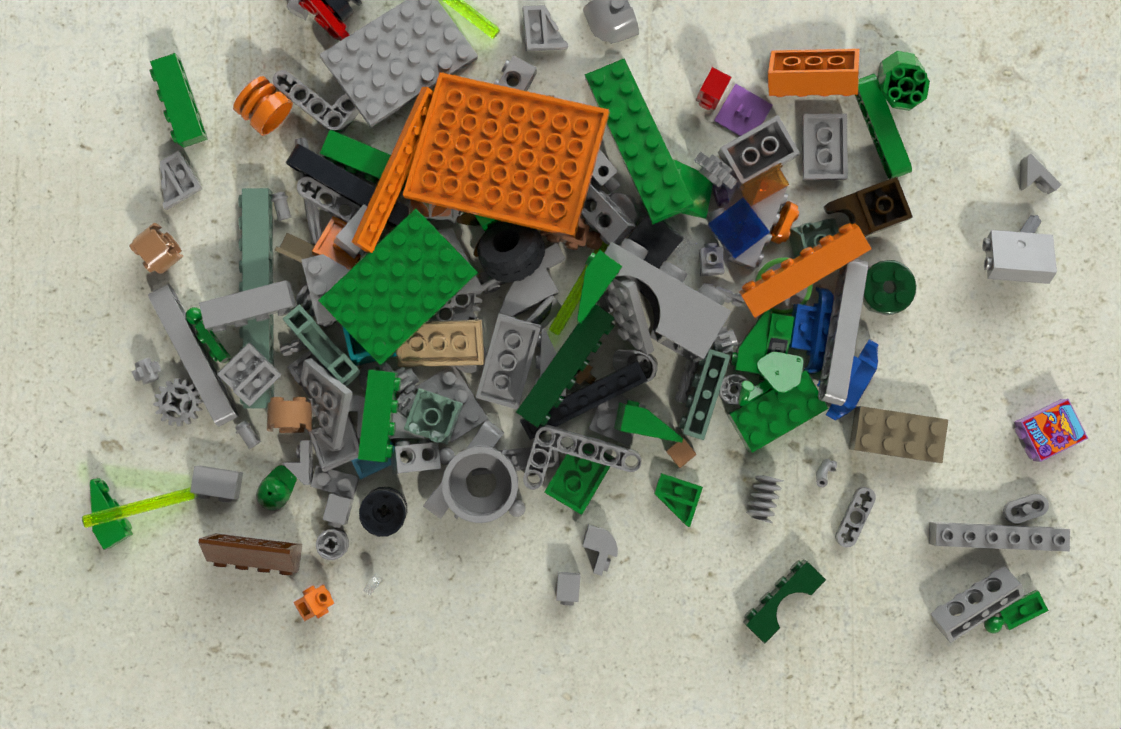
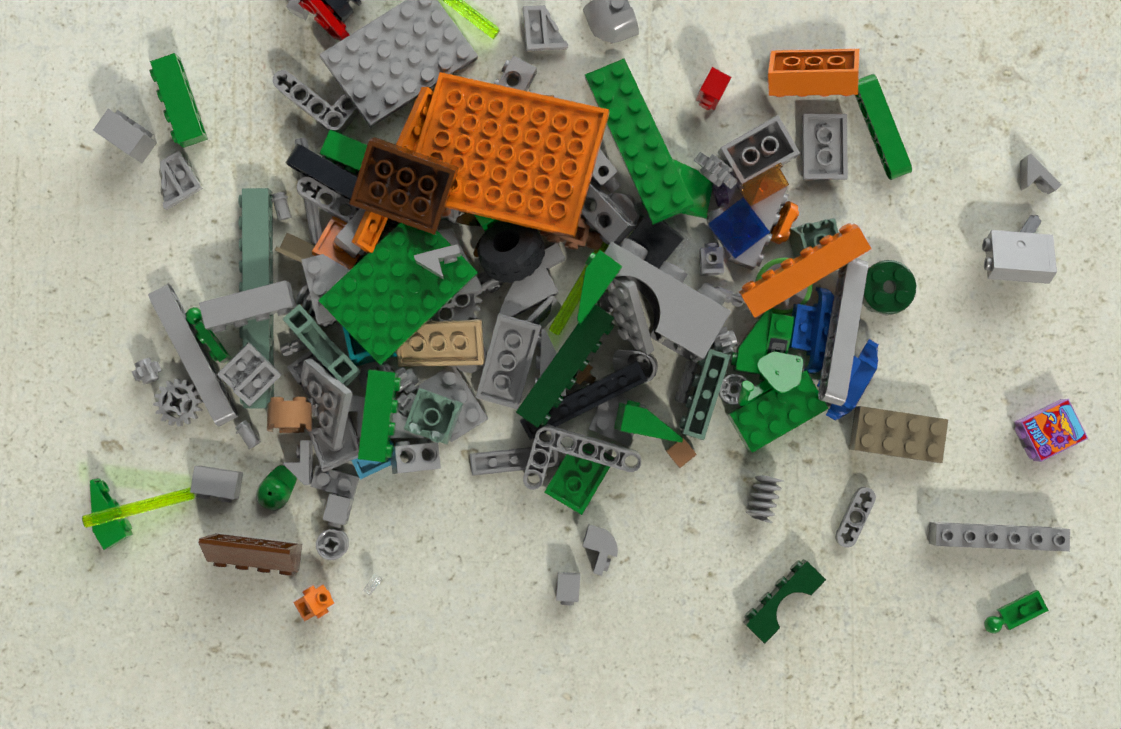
(125, 134): none -> light grey brick
(156, 249): medium nougat brick -> none
(262, 105): orange wheel -> none
(372, 517): black wheel -> none
(403, 185): none -> reddish brown slope
(431, 259): none -> light grey slope
(453, 490): light grey piece -> none
(678, 496): green wing -> none
(742, 111): medium lavender piece -> none
(821, 474): light grey arm -> none
(864, 210): dark brown brick -> none
(903, 80): green brick -> none
(974, 614): light grey brick -> none
(1024, 508): light grey plate -> none

